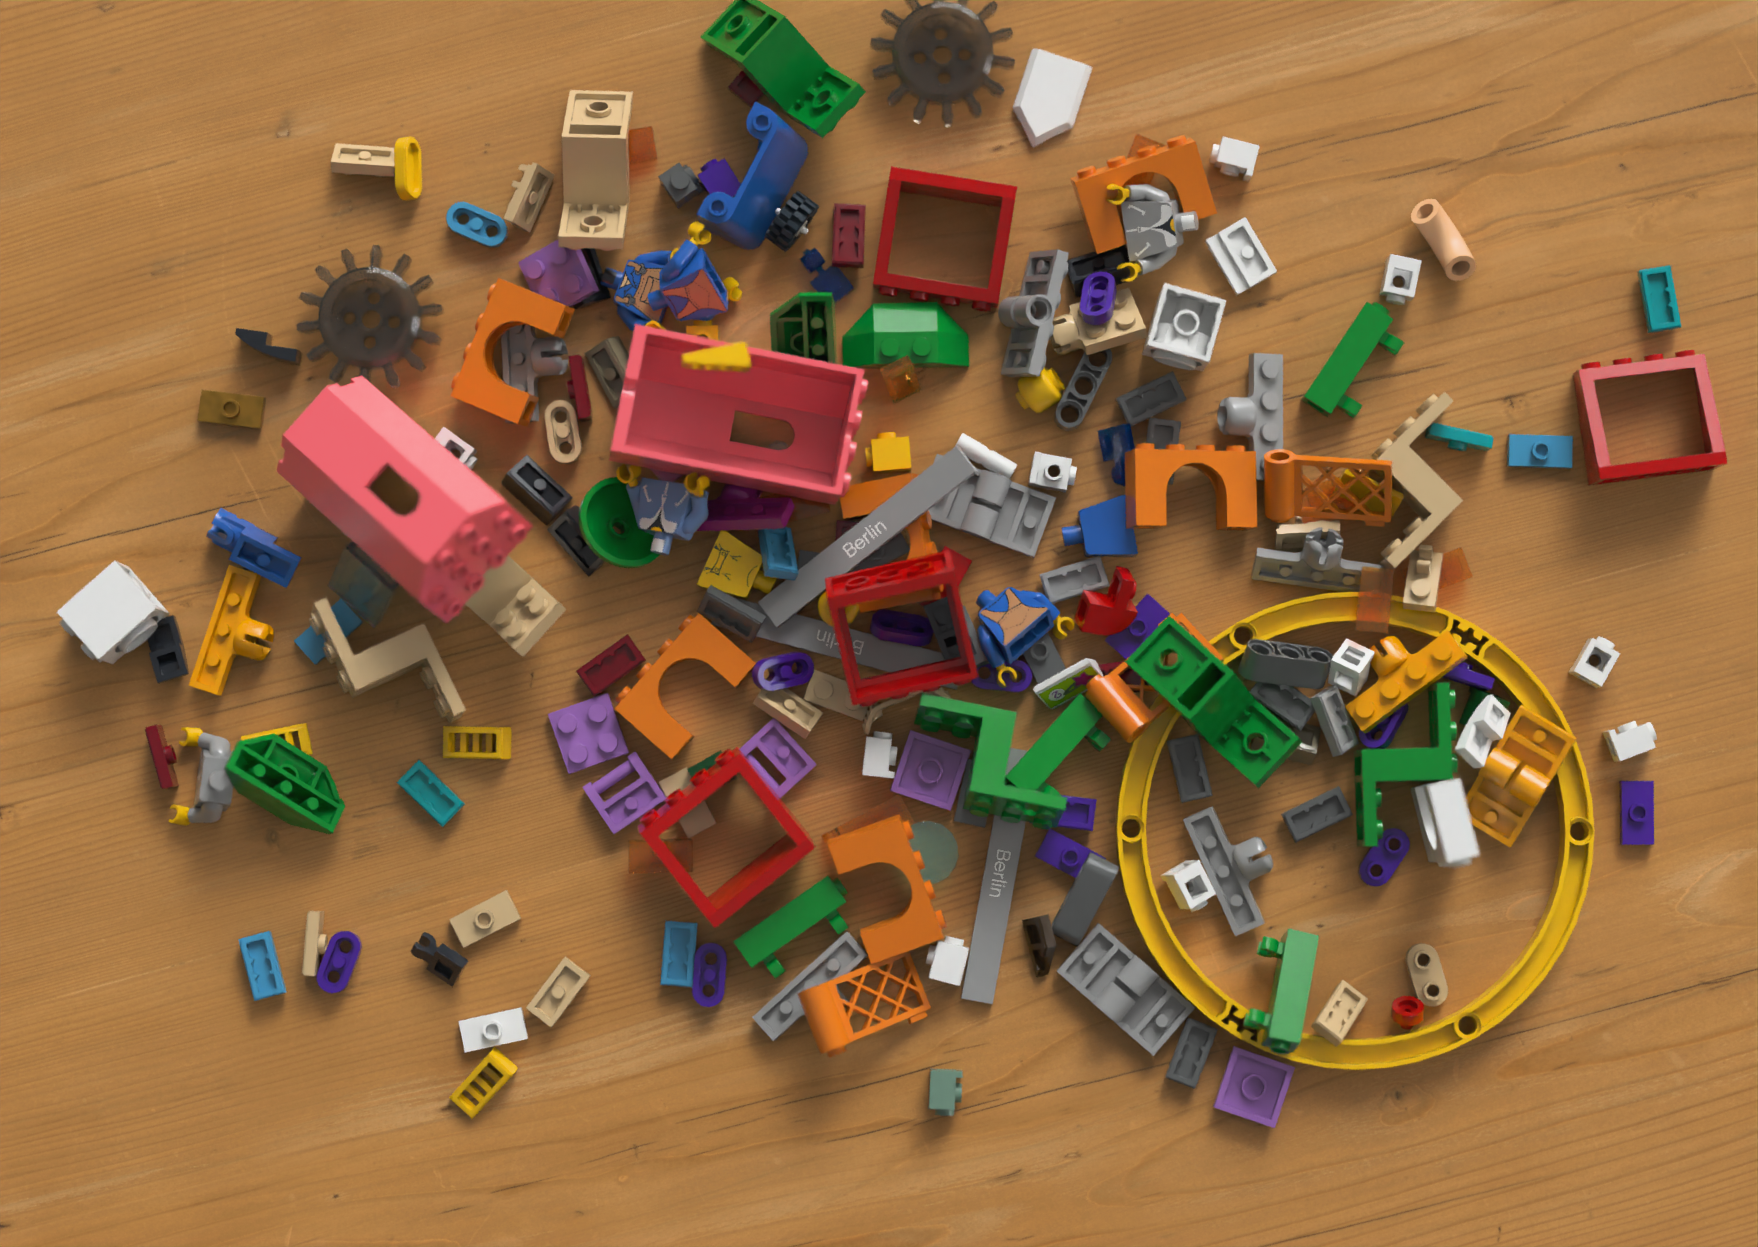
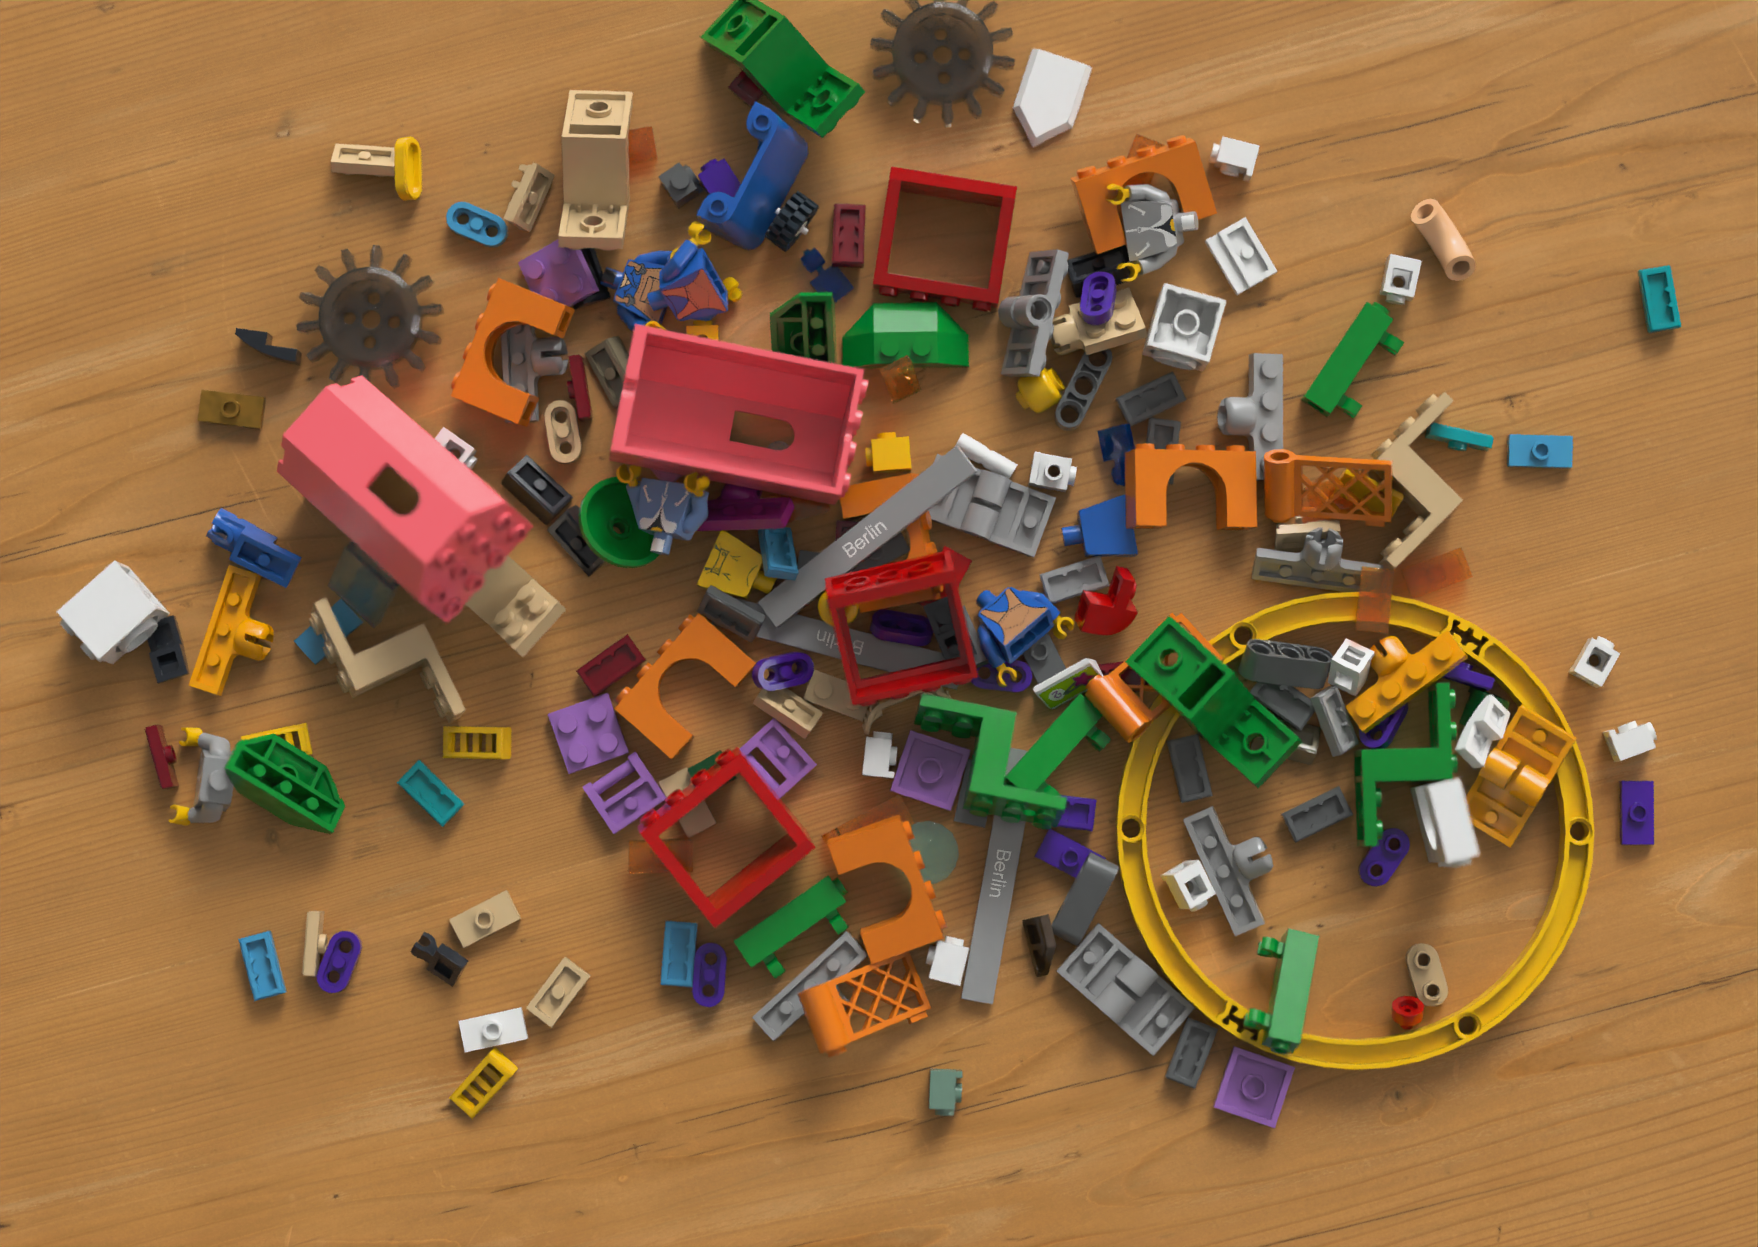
(722, 358): yellow slope -> none
(1146, 622): dark purple plate -> none
(1339, 1013): tan plate -> none
(1423, 579): tan plate -> none
(1593, 437): red windscreen -> none

